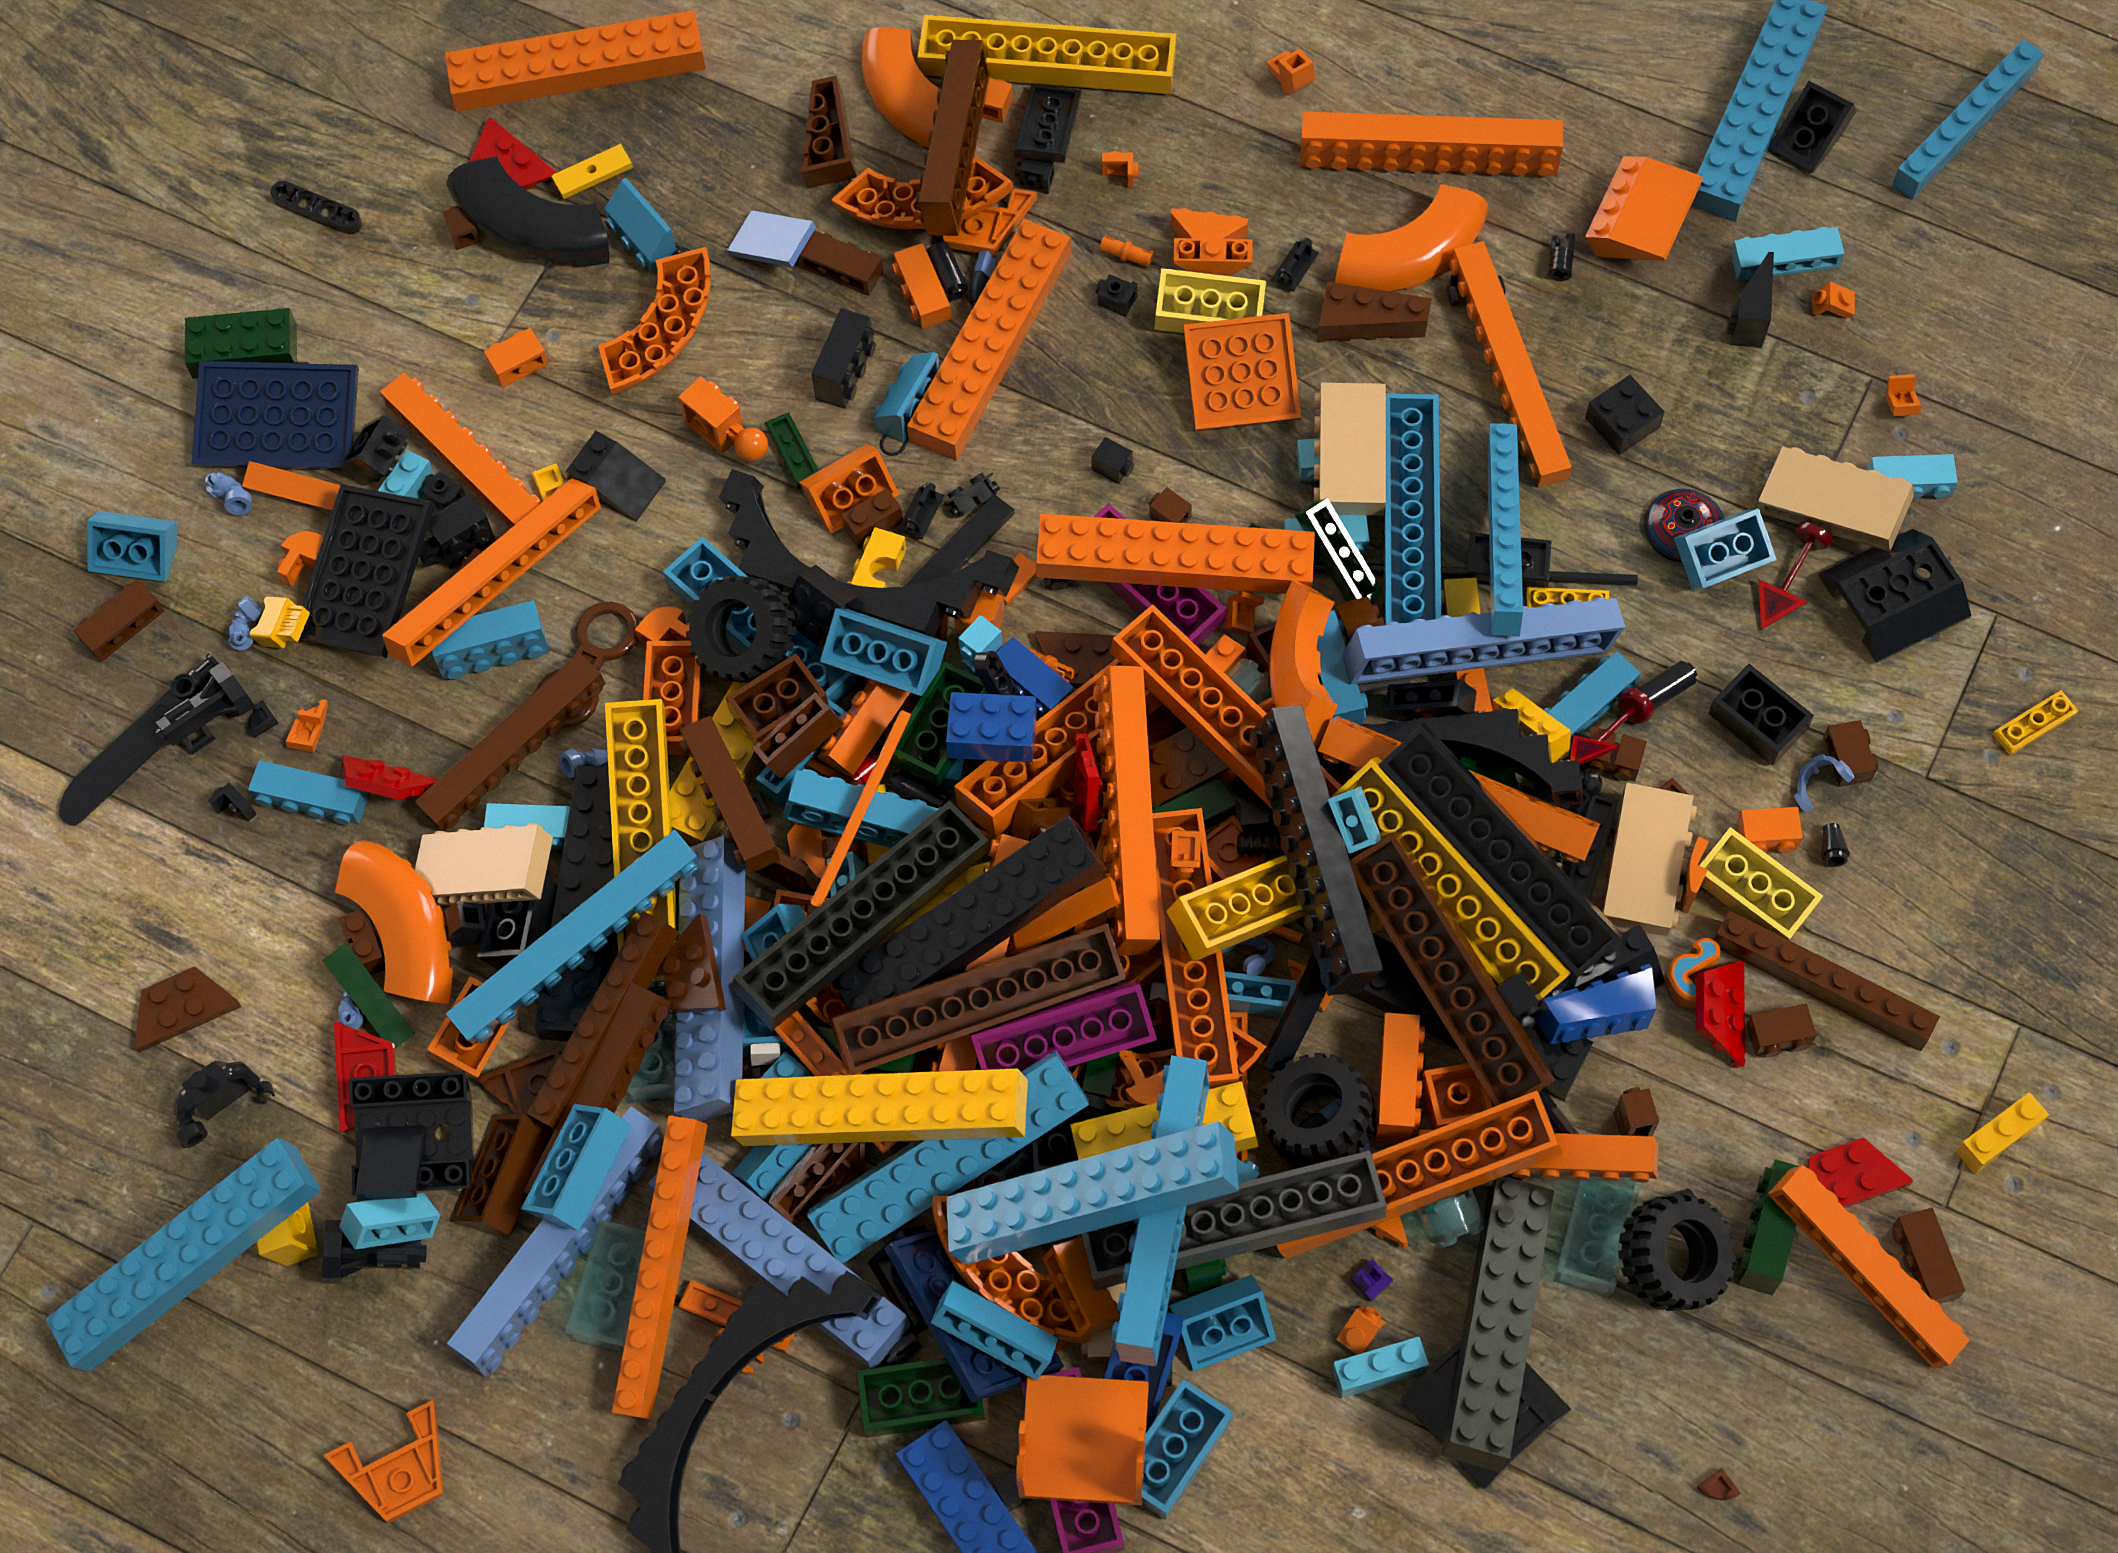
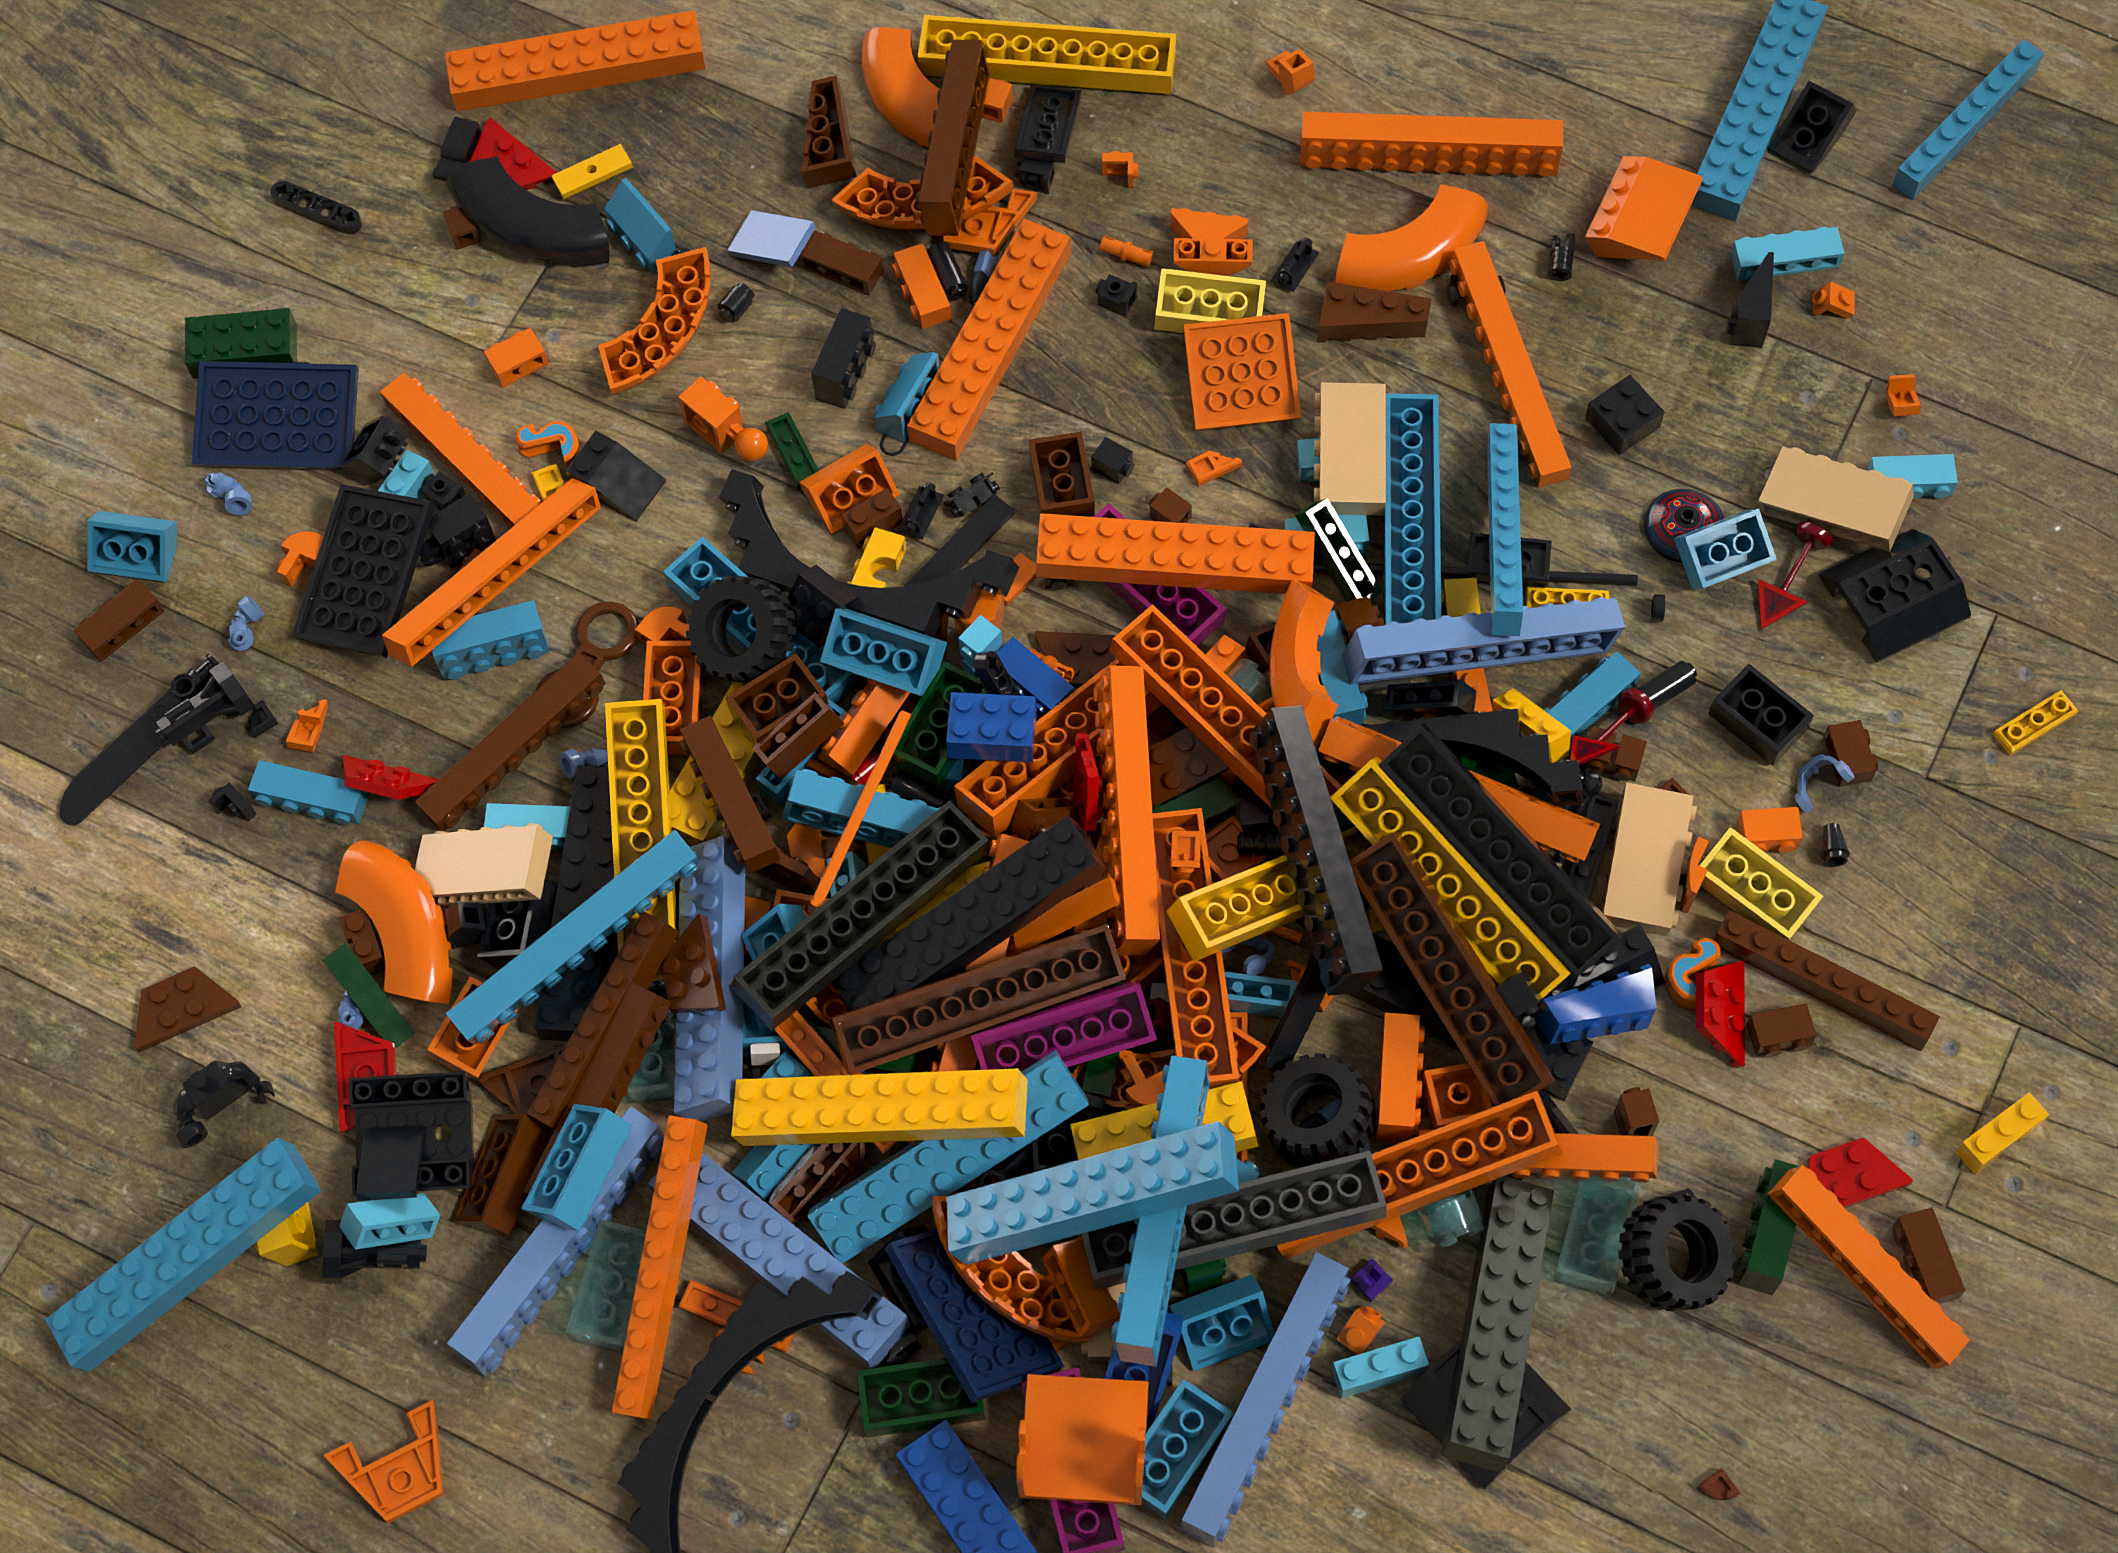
(279, 623): yellow piece -> none
(290, 486): orange tile -> none
(457, 146): none -> black piece
(550, 438): none -> orange animal
(735, 302): none -> black brick
(994, 1330): dark azure brick -> none
(1062, 475): none -> reddish brown brick
(1211, 466): none -> orange tile
(1241, 612): orange bracket -> none
(1264, 1401): none -> medium blue brick
(1355, 819): medium azure brick -> none
(1658, 608): none -> black tile

